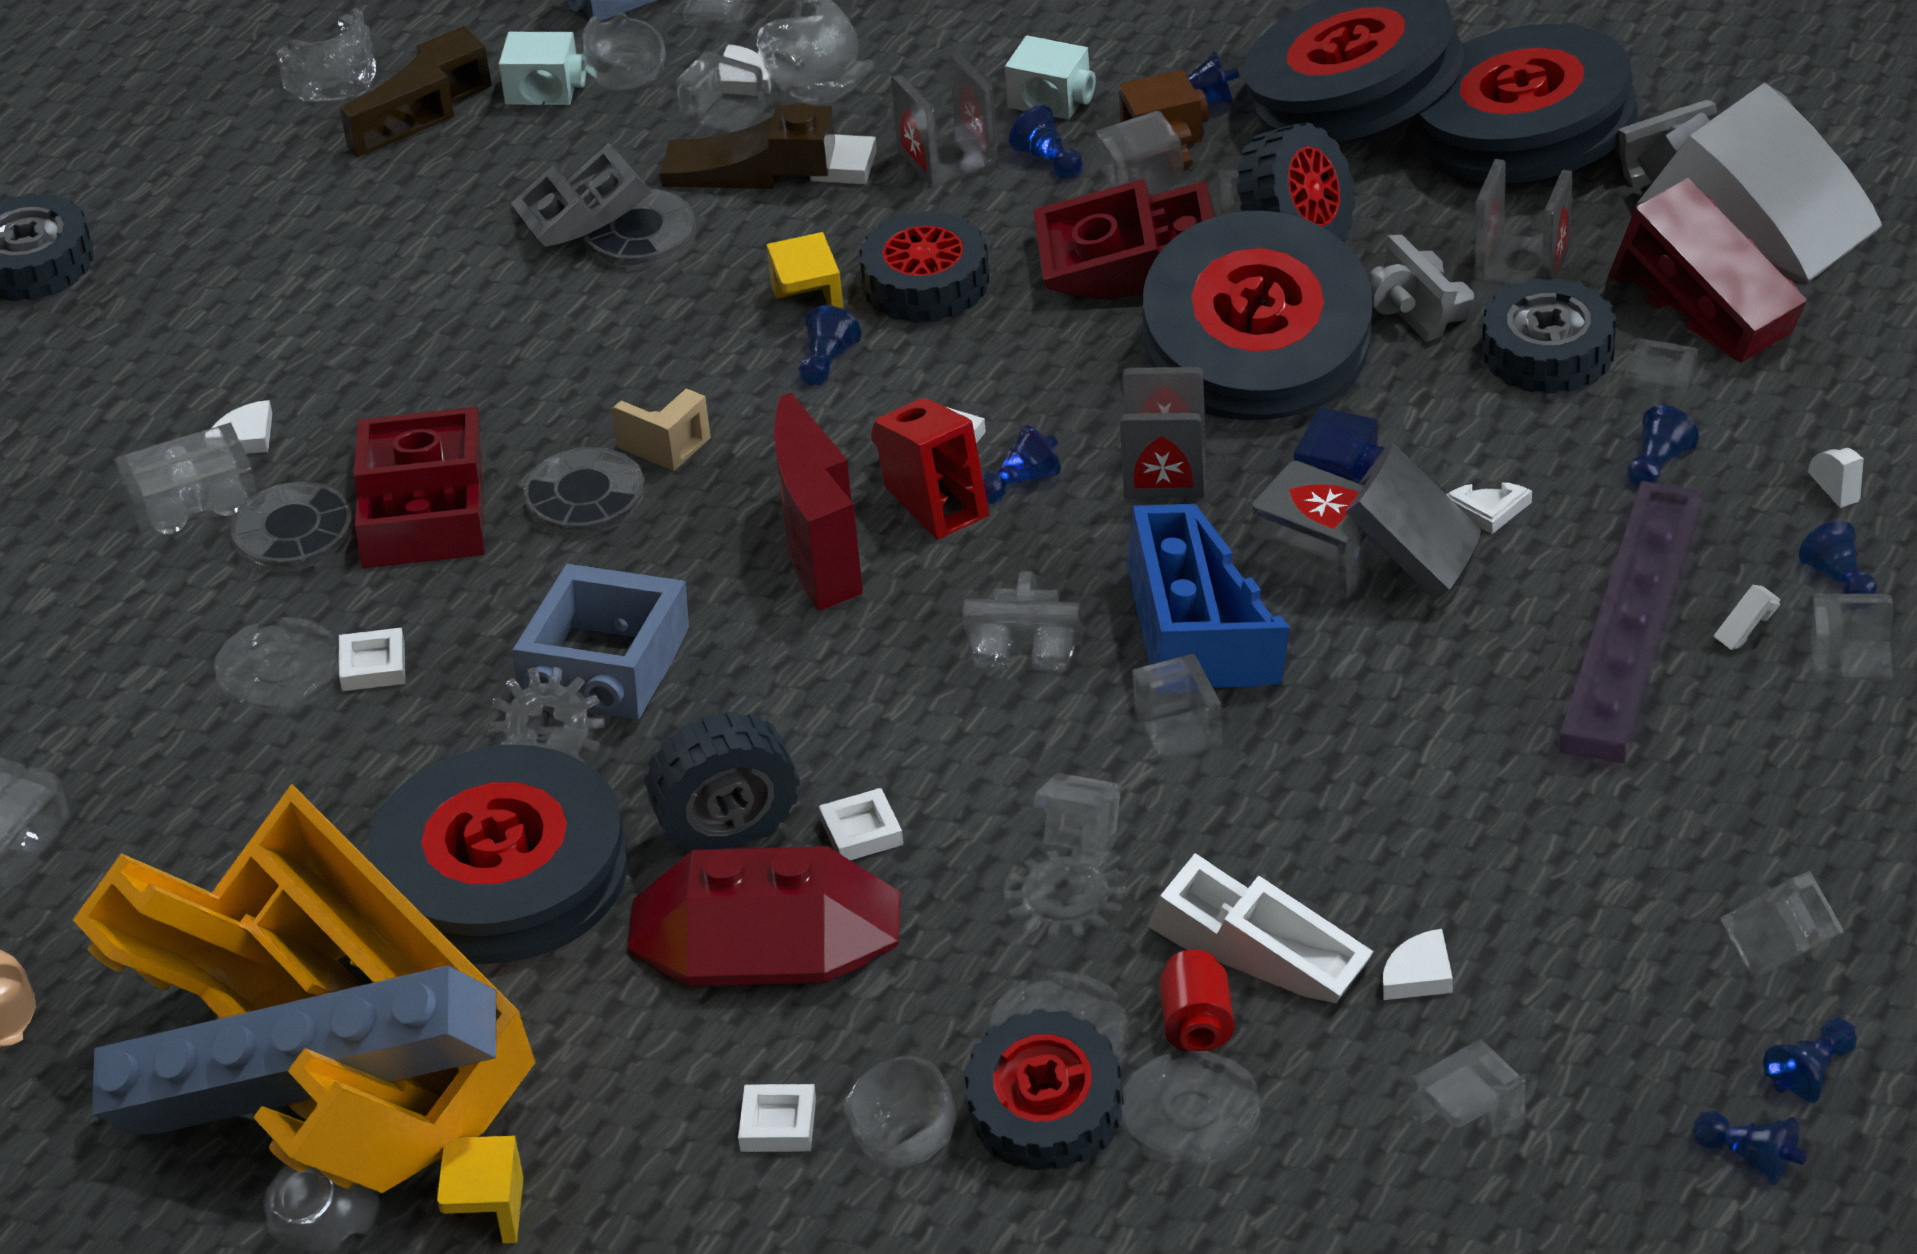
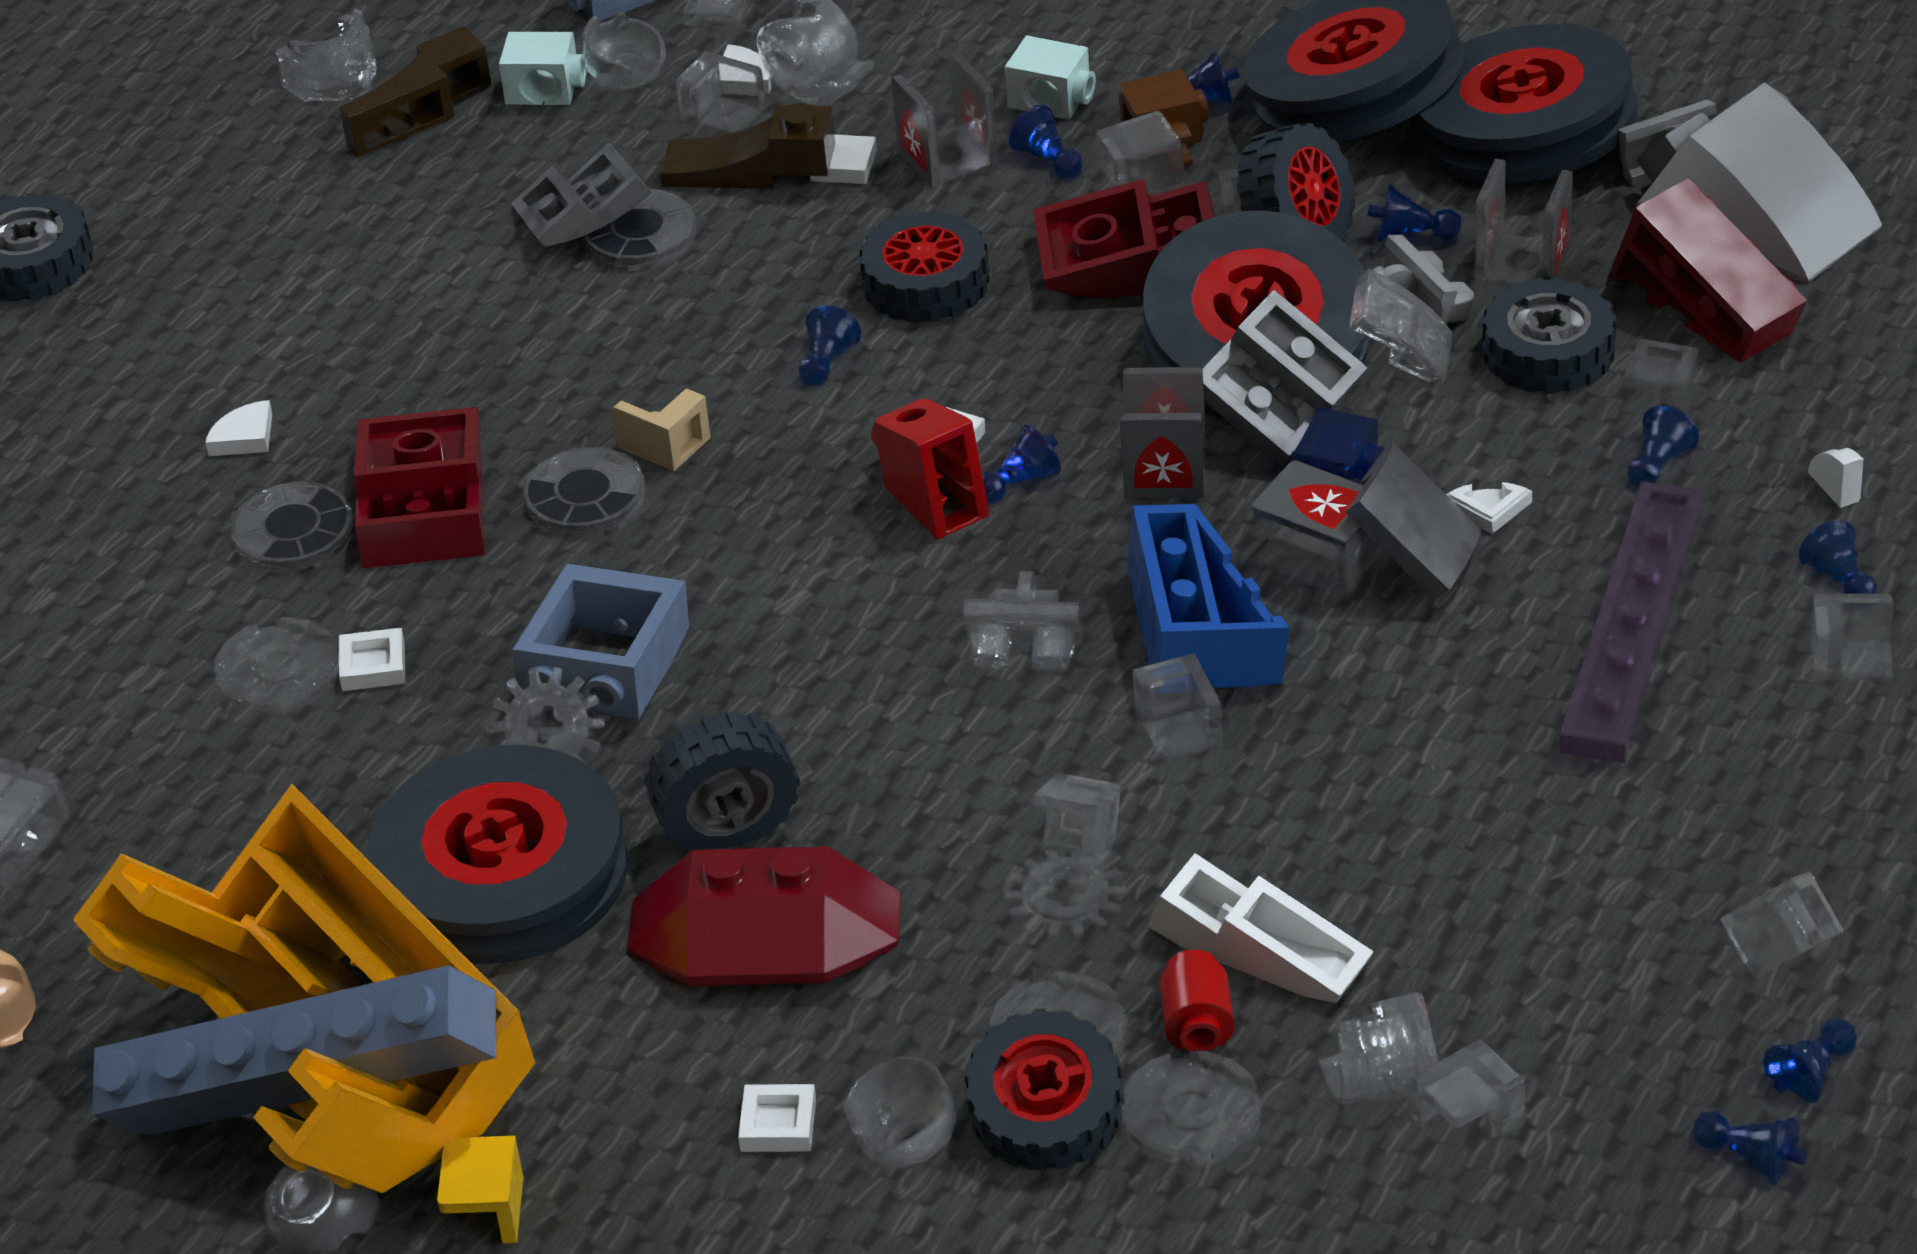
(185, 480): clear brick -> none
(804, 266): yellow panel -> none
(816, 507): dark red slope -> none
(861, 824): white tile -> none
(1278, 376): none -> flat silver slope
(1381, 1052): none -> clear hair
(1403, 216): none -> clear blue piece
(1405, 323): none -> clear slope
(1418, 968): white tile -> none
(1754, 606): white tile -> none

